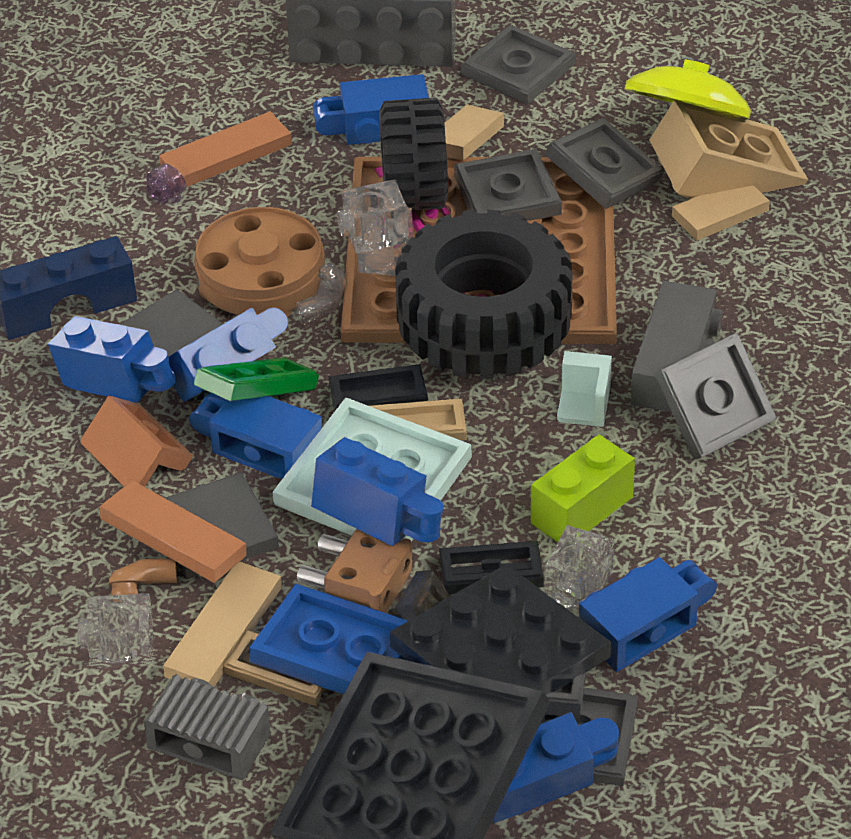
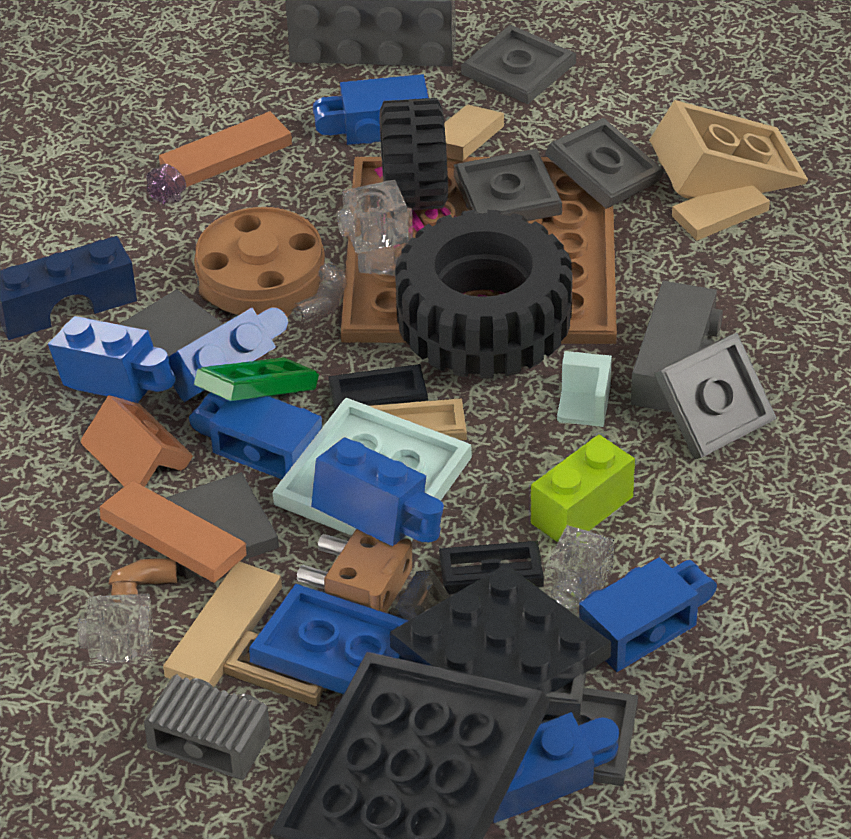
(691, 86): neon yellow dish -> none

